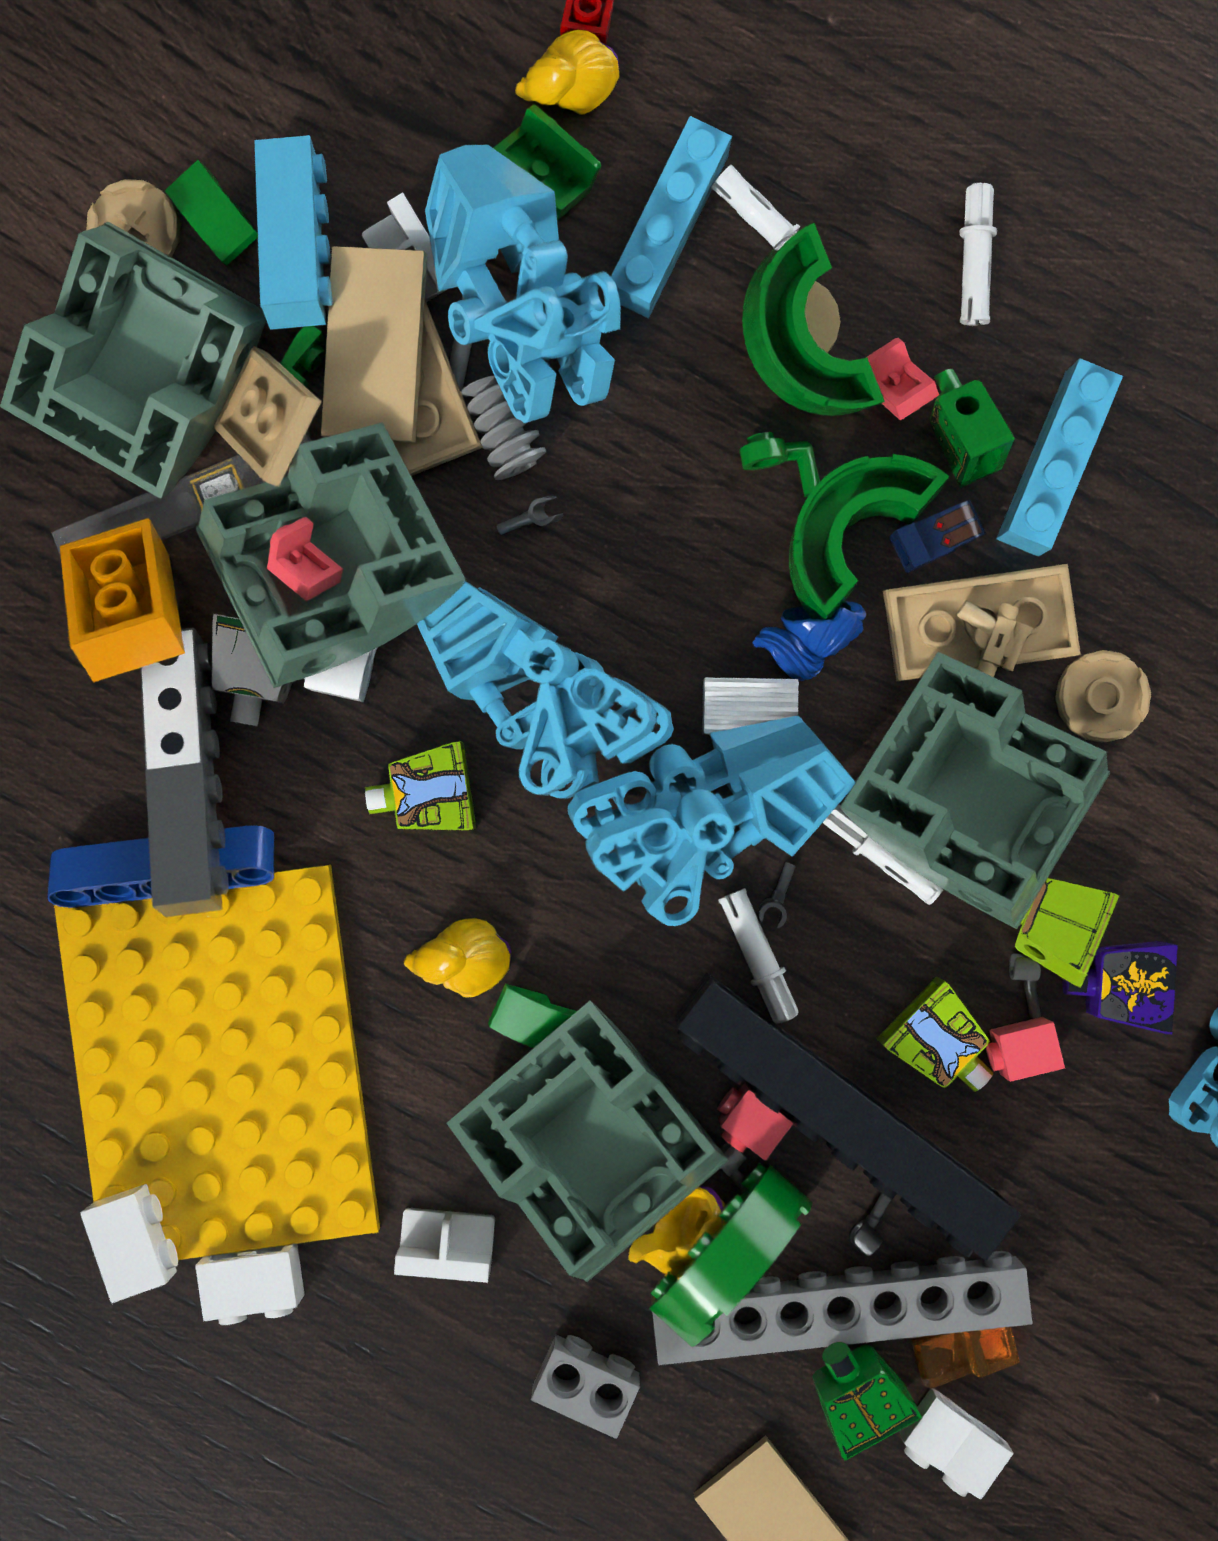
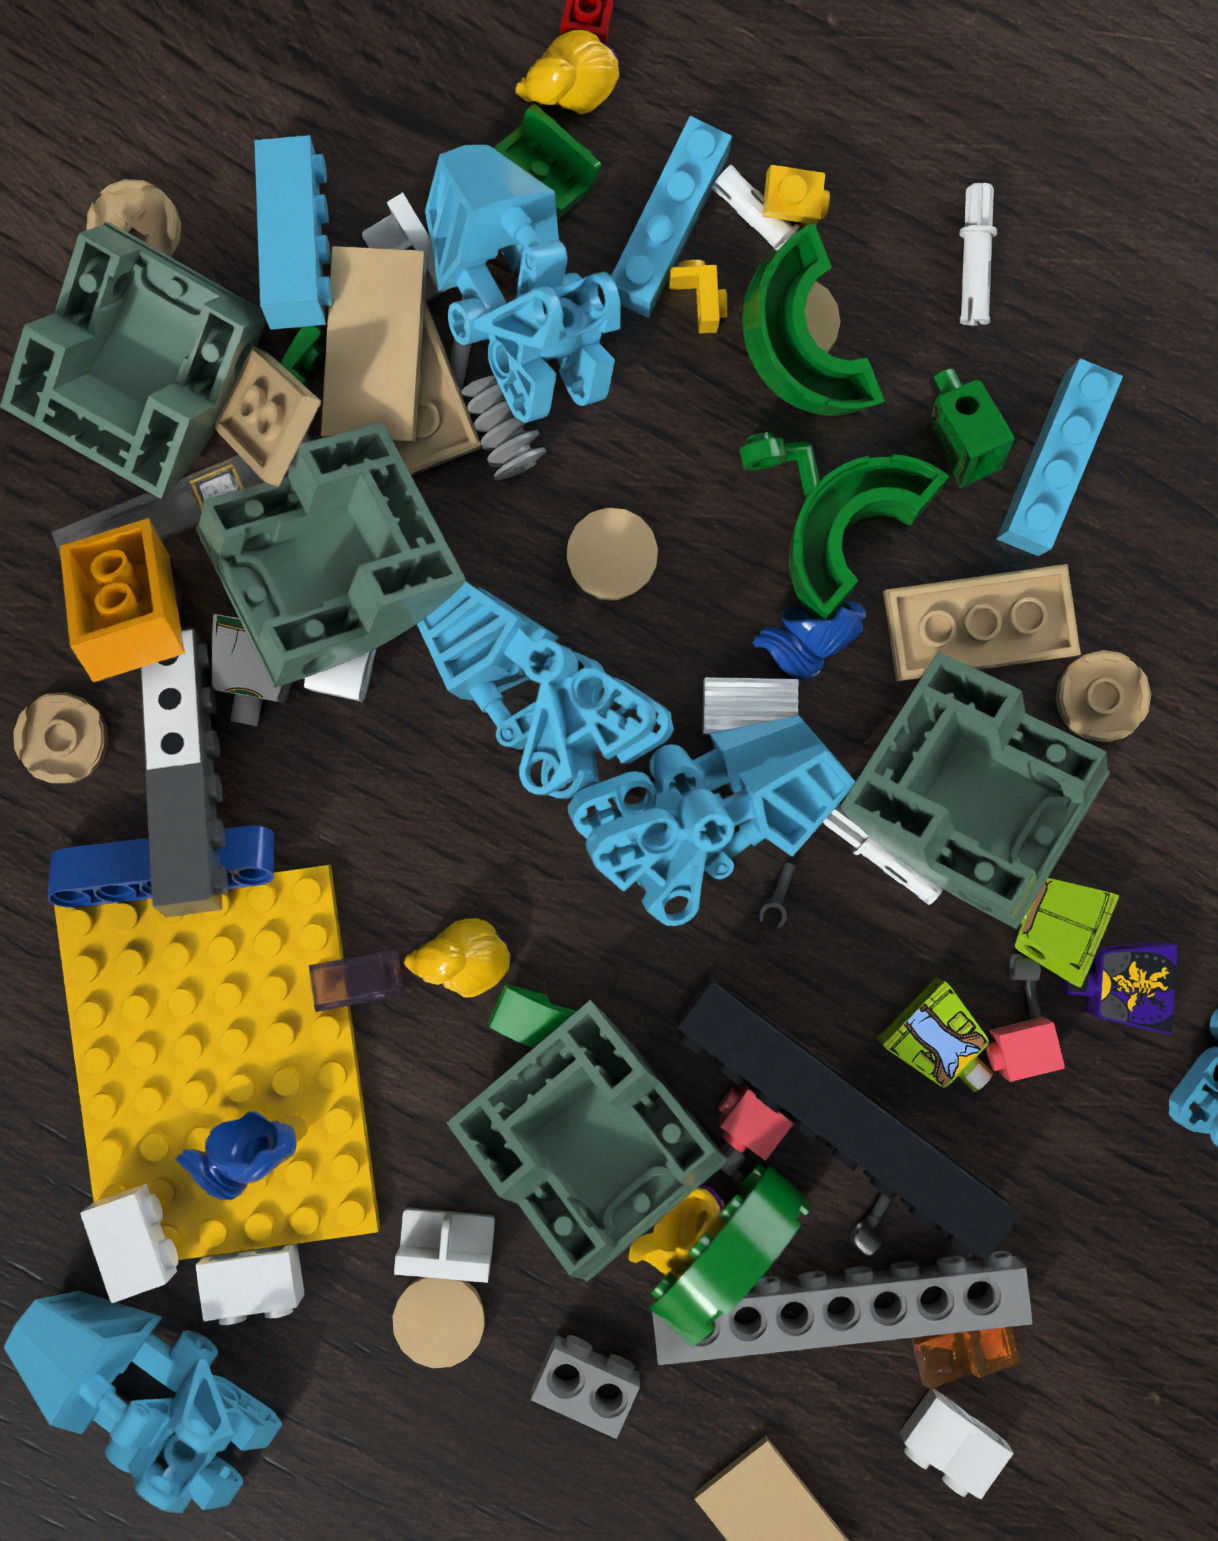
(61, 738): none -> tan tile
(74, 1350): none -> medium azure piece
(212, 212): green slope -> none
(239, 1154): none -> blue hair
(301, 562): coral bracket -> none
(356, 980): none -> tile
(427, 791): torso -> none
(438, 1321): none -> tan tile
(535, 514): dark grey hand -> none
(612, 554): none -> tan tile
(710, 299): none -> yellow bracket
(759, 956): white axle -> none
(795, 195): none -> yellow bracket
(861, 1398): green torso -> none
(900, 380): coral bracket -> none
(936, 535): dark blue leg -> none
(996, 636): tan piece -> none

